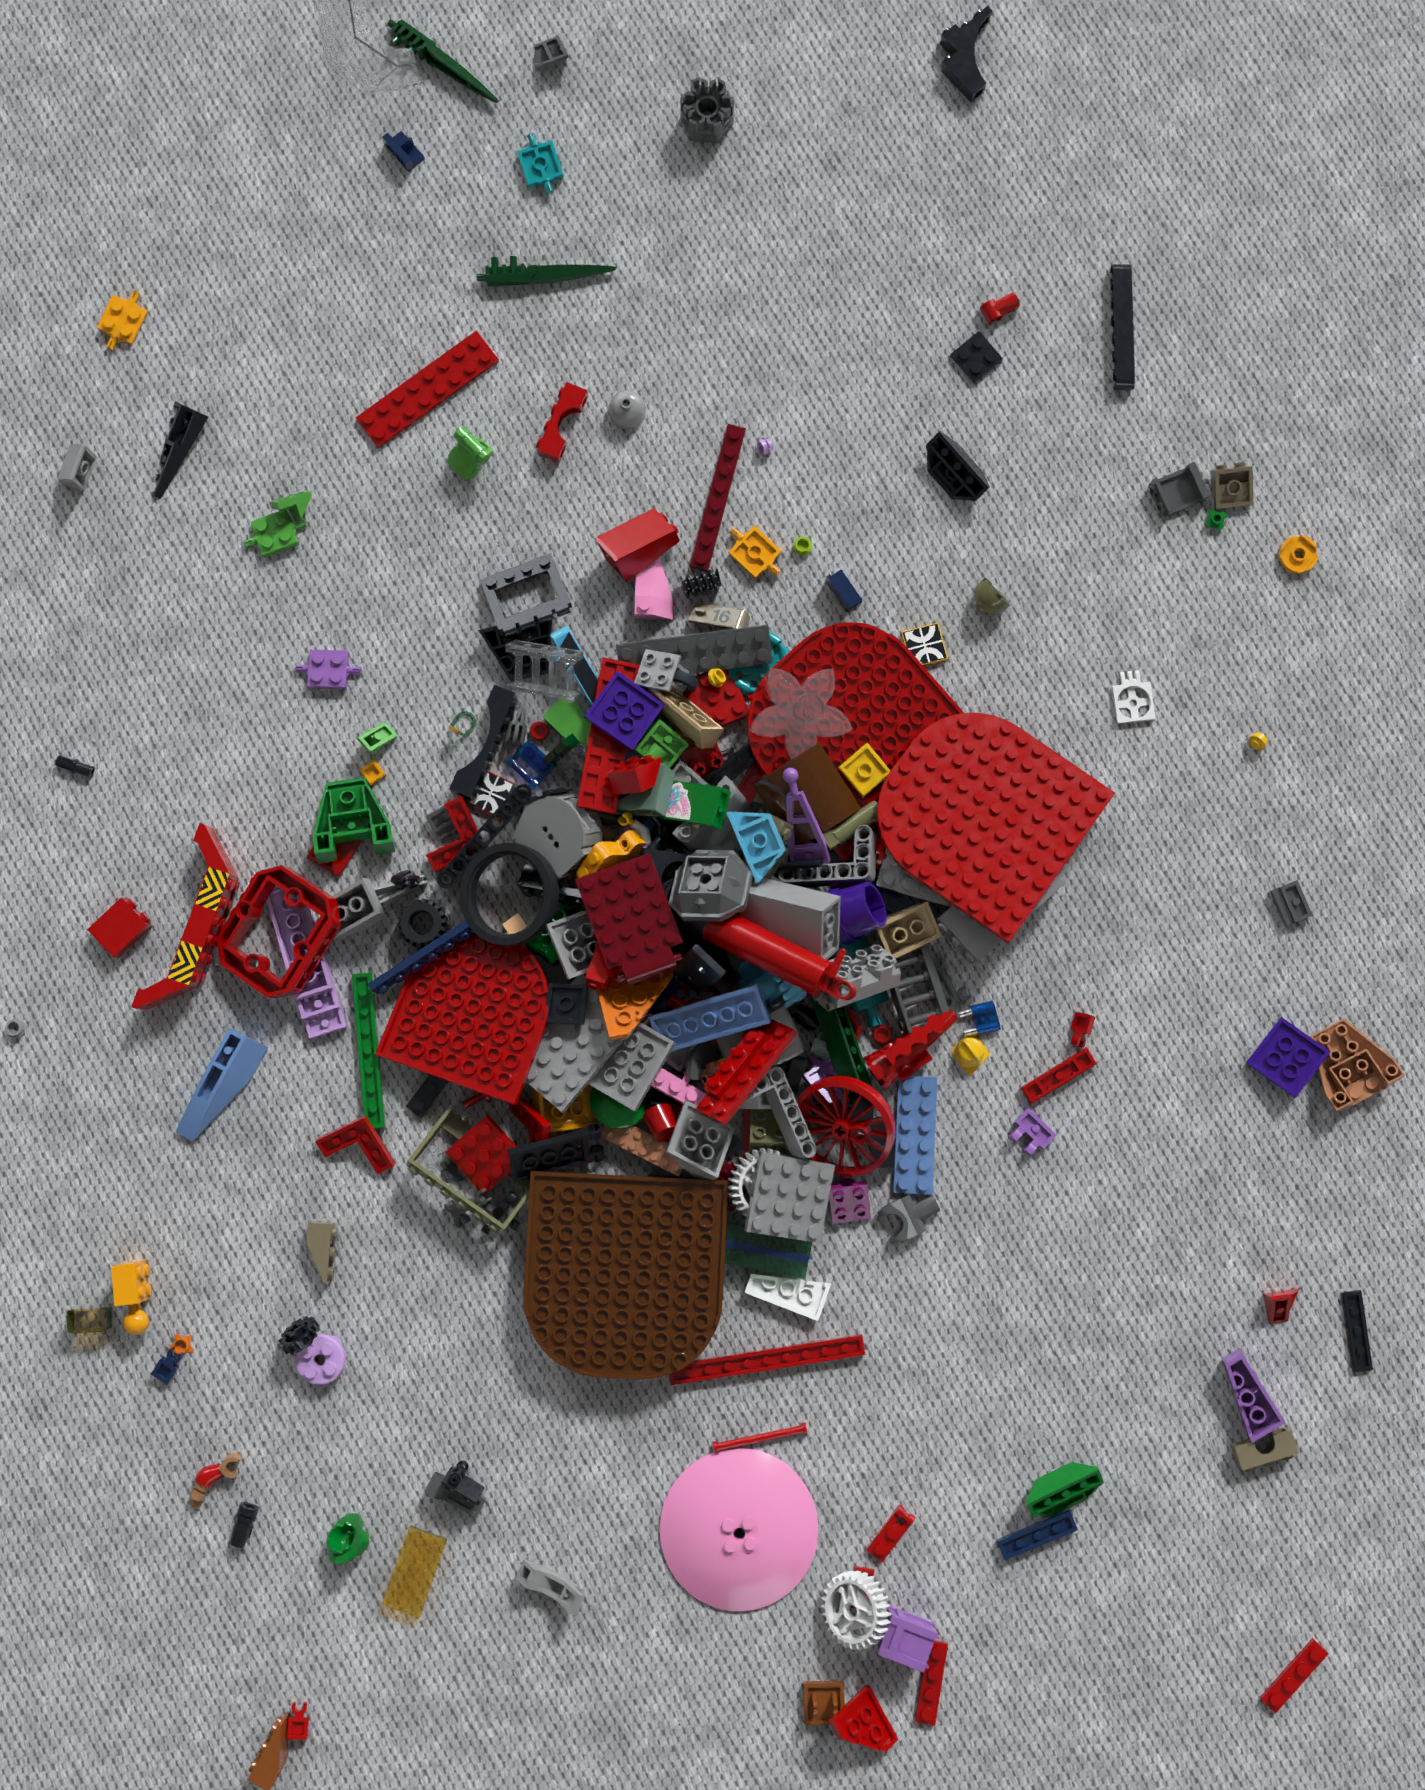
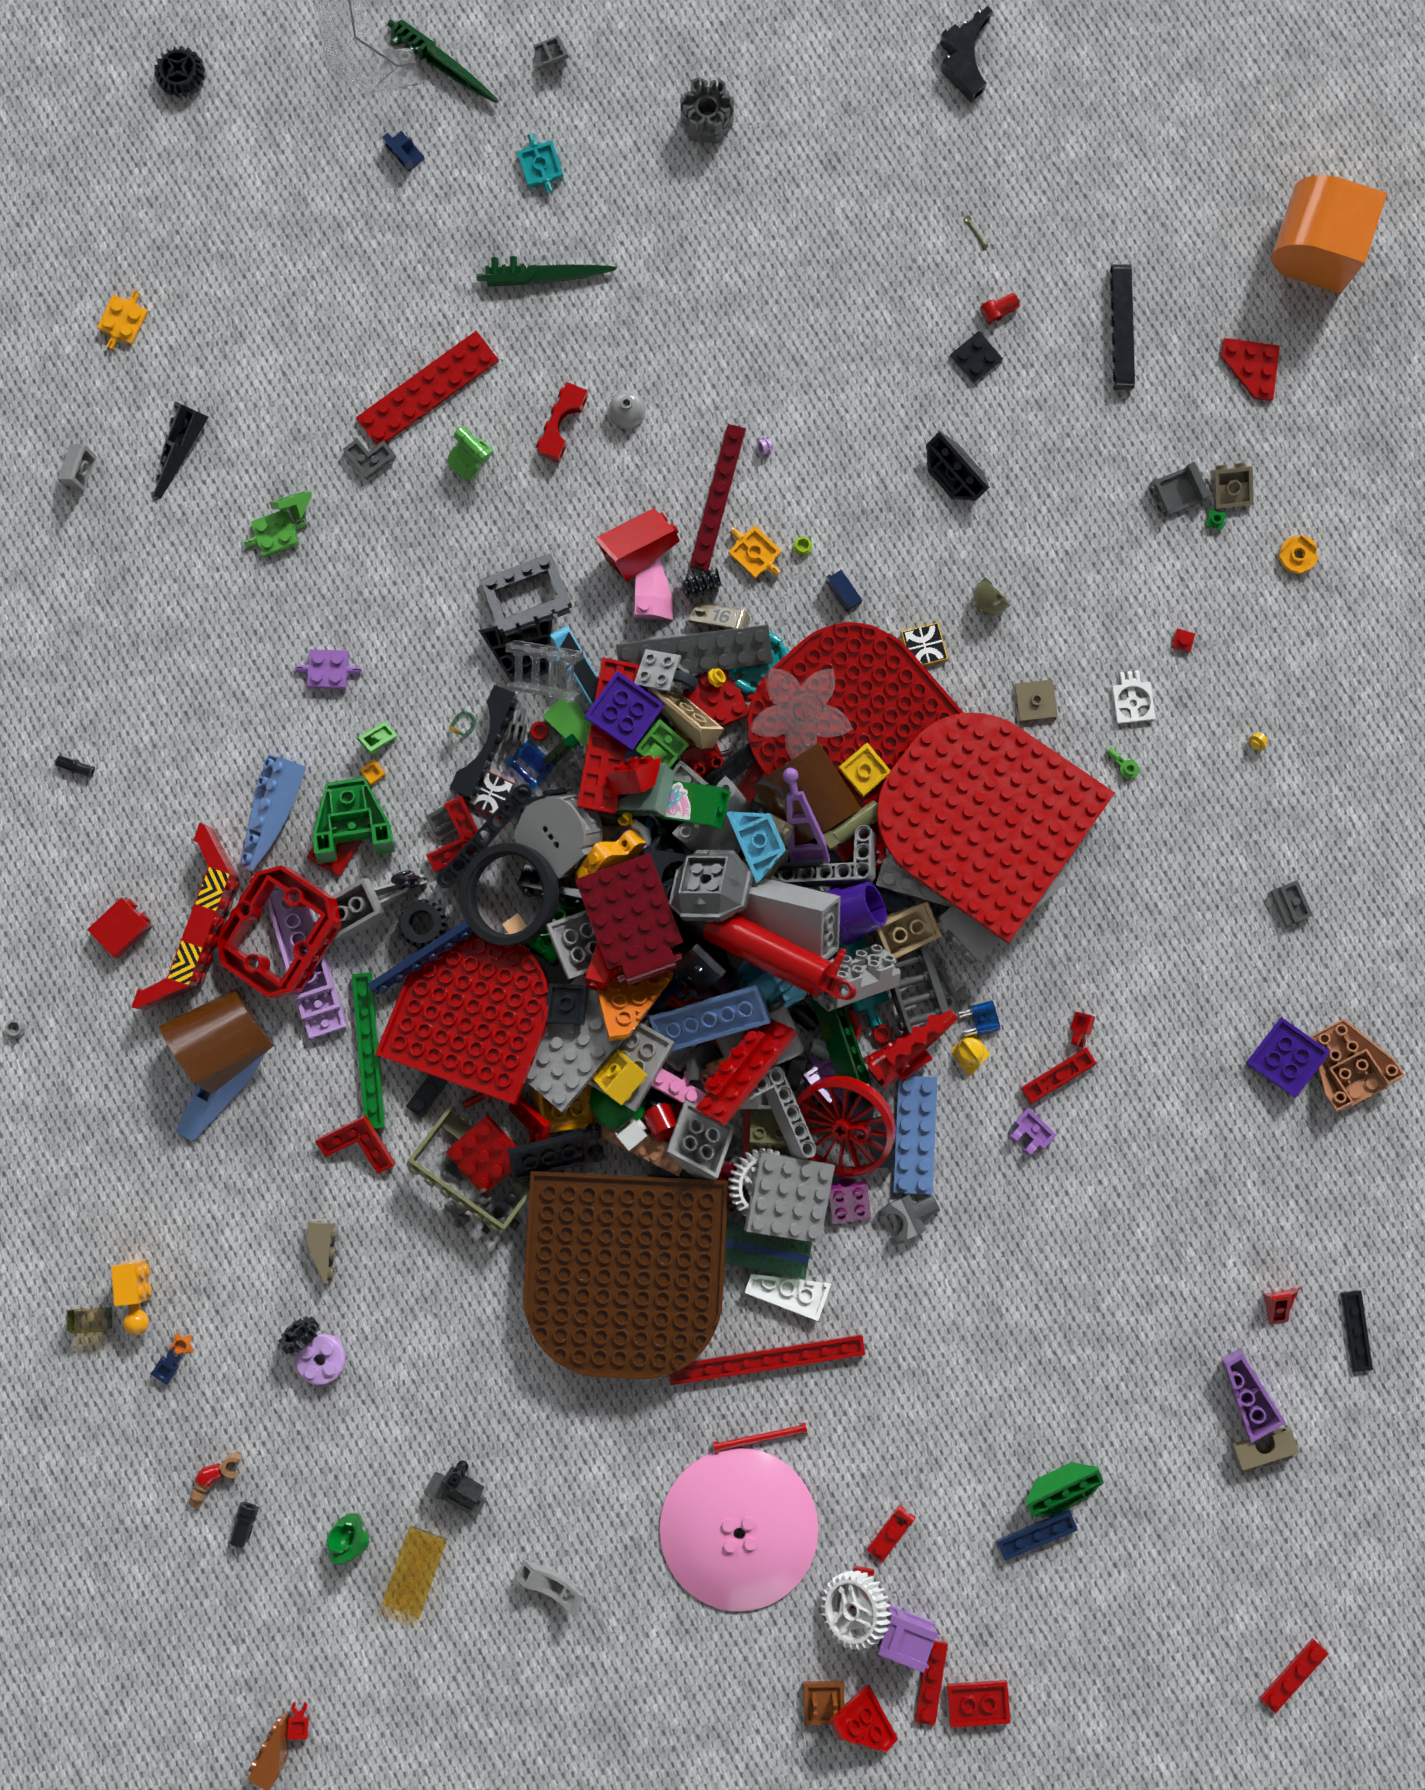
(176, 81): none -> black gear
(216, 1040): none -> reddish brown windscreen
(271, 807): none -> medium blue wedge
(369, 462): none -> dark grey plate
(620, 1077): none -> yellow slope
(631, 1133): none -> white brick
(978, 1703): none -> red plate
(984, 244): none -> olive hinge
(1035, 700): none -> dark tan plate
(1128, 768): none -> bright green plate
(1183, 640): none -> red plate
(1253, 365): none -> red plate
(1327, 231): none -> orange brick

